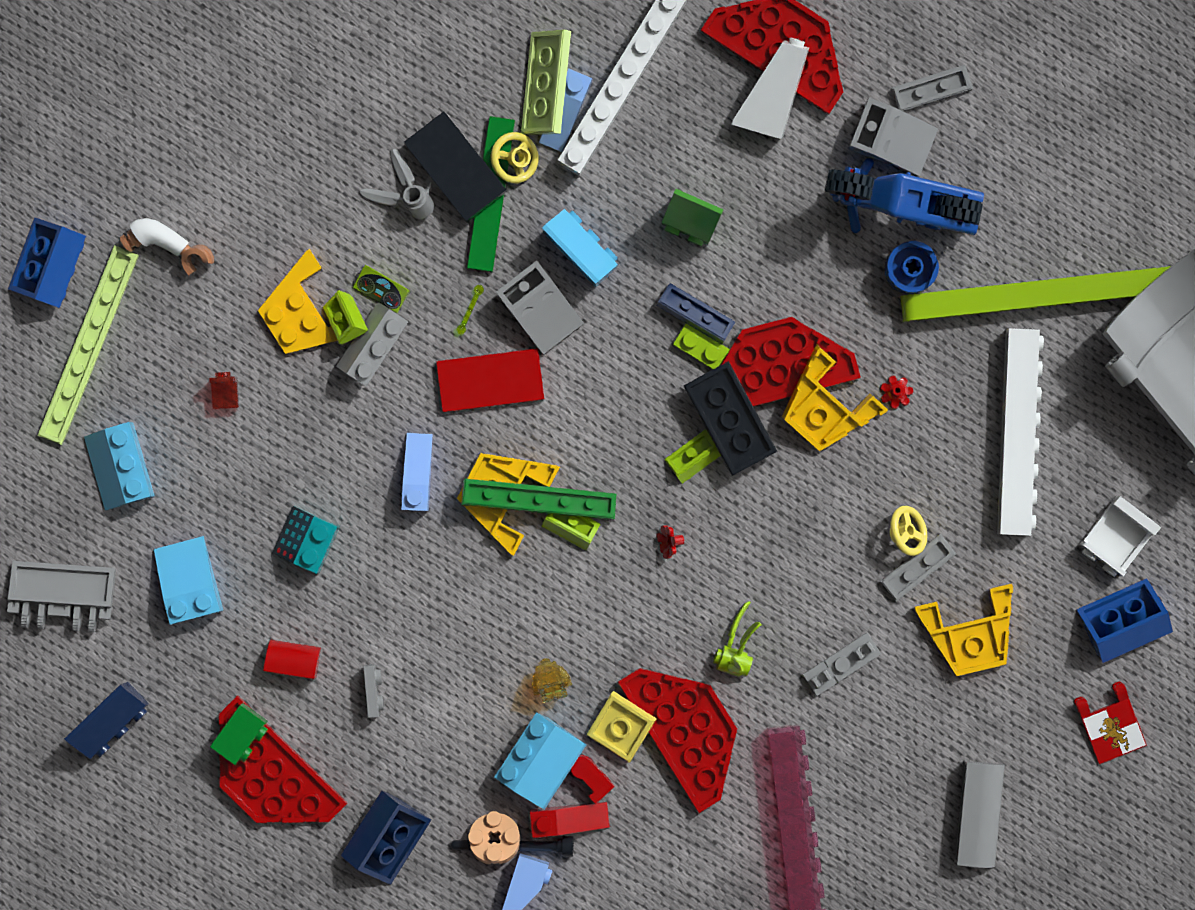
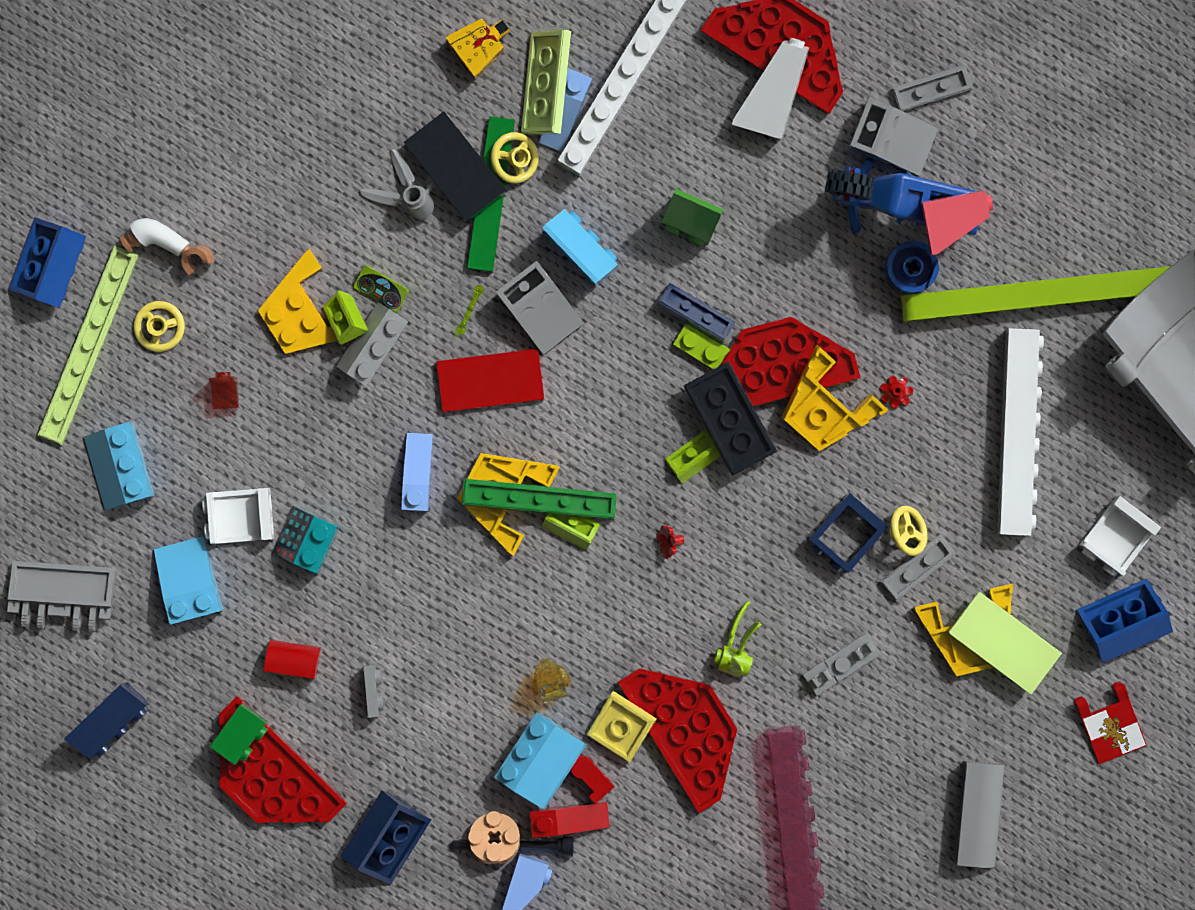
(145, 313): none -> light yellow piece
(238, 515): none -> white panel
(478, 45): none -> yellow torso
(866, 514): none -> dark blue window
(954, 217): none -> coral slope
(1004, 642): none -> yellowish green tile

